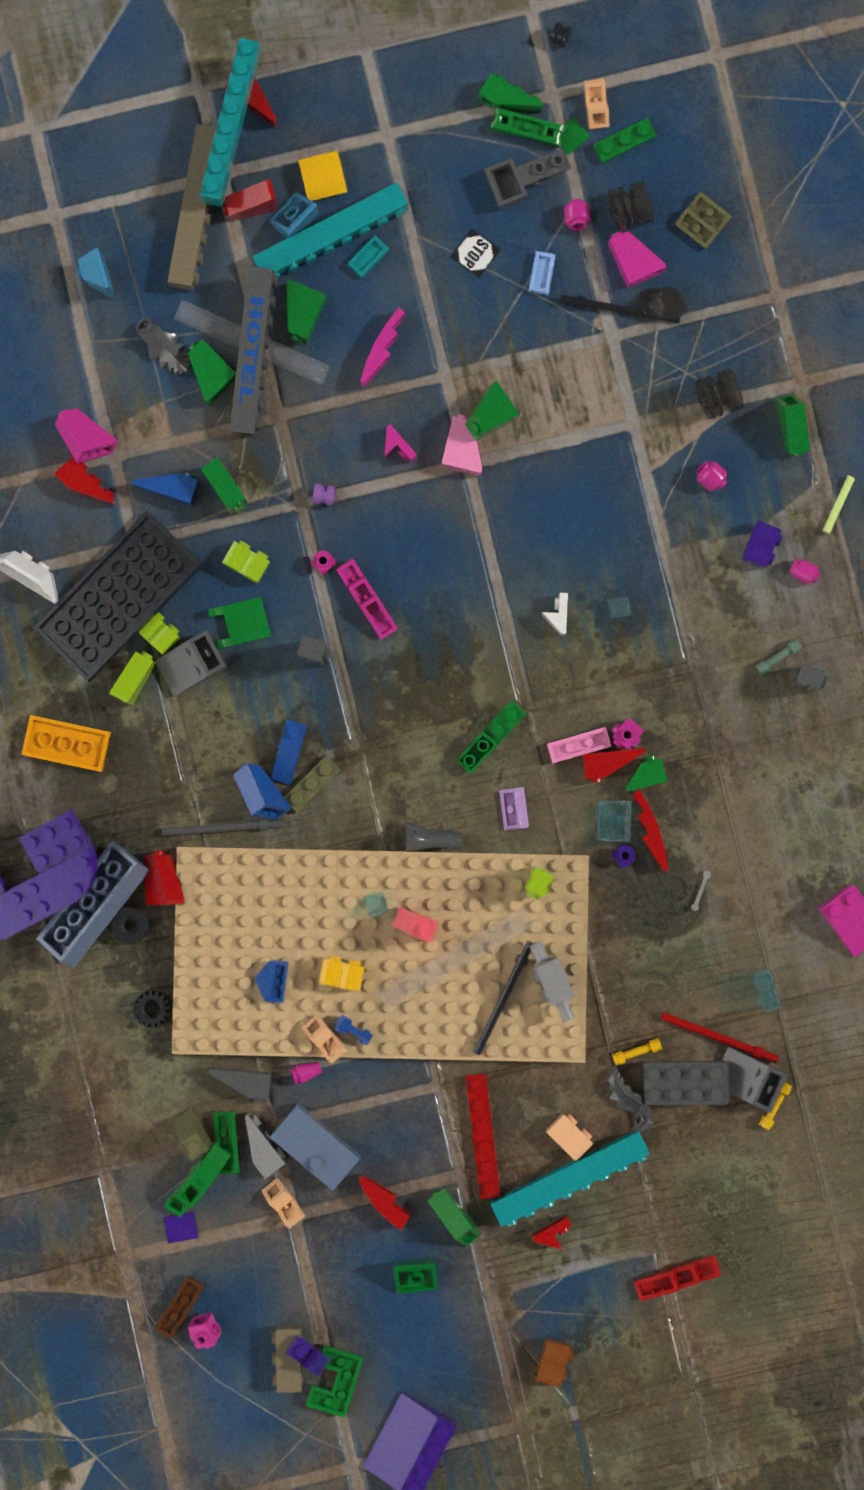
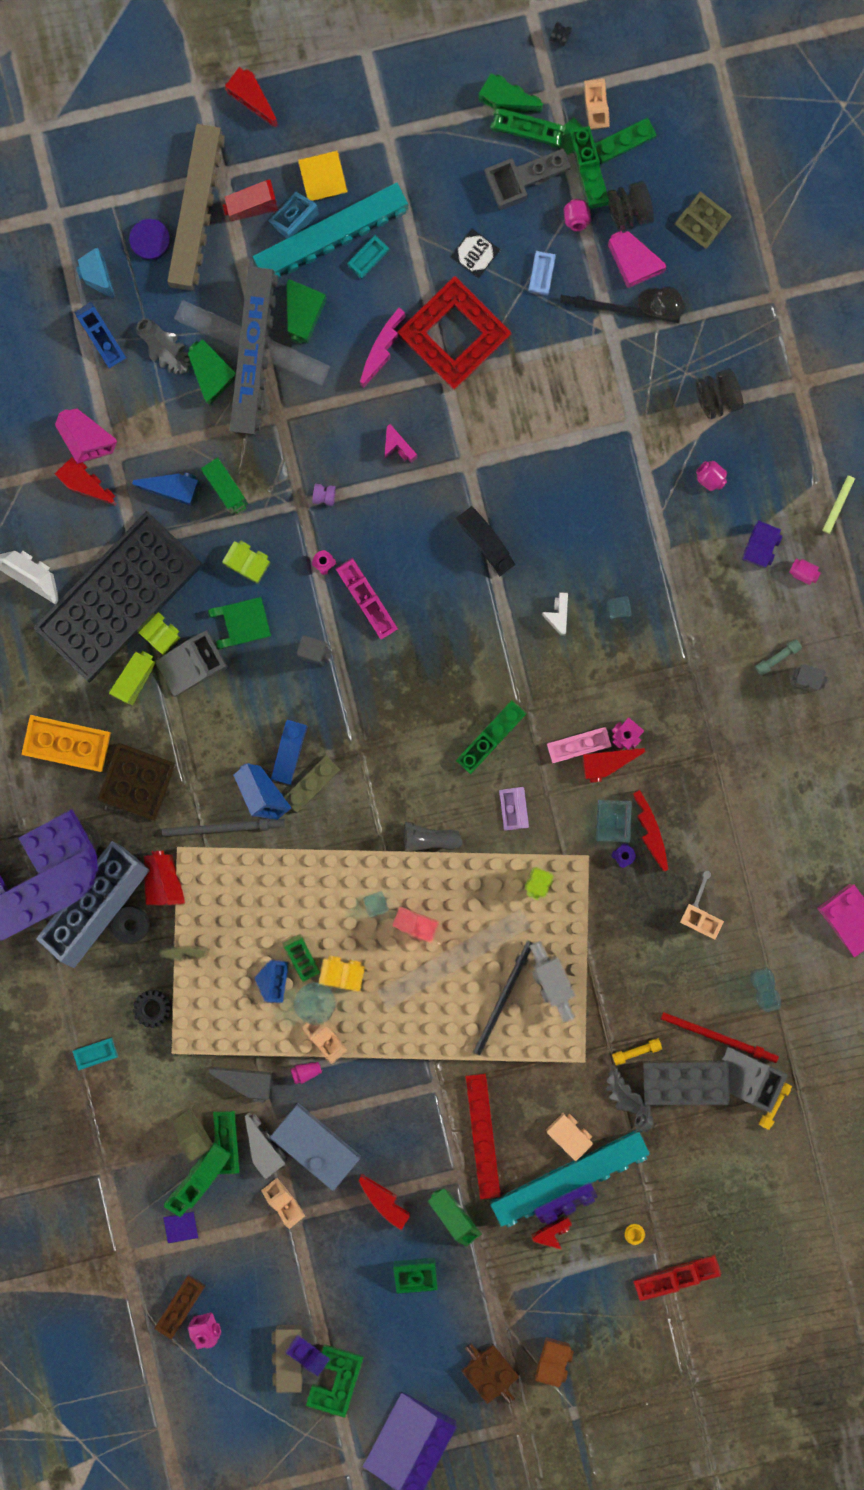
(95, 1053): none -> teal tile
(100, 334): none -> blue slope
(136, 781): none -> dark brown plate
(149, 239): none -> dark purple tile
(179, 953): none -> olive slope
(230, 122): teal brick -> none
(293, 942): none -> green slope
(315, 1003): none -> clear light blue tile
(344, 1025): blue bar -> none
(458, 295): none -> red plate
(461, 449): bright pink slope -> none
(486, 540): none -> black arch
(490, 1373): none -> reddish brown plate
(491, 412): green slope -> none
(566, 1204): none -> dark purple plate
(588, 167): none -> green slope
(634, 1234): none -> yellow plate
(647, 774): green slope -> none
(701, 921): none -> light nougat slope
(793, 424): green slope -> none

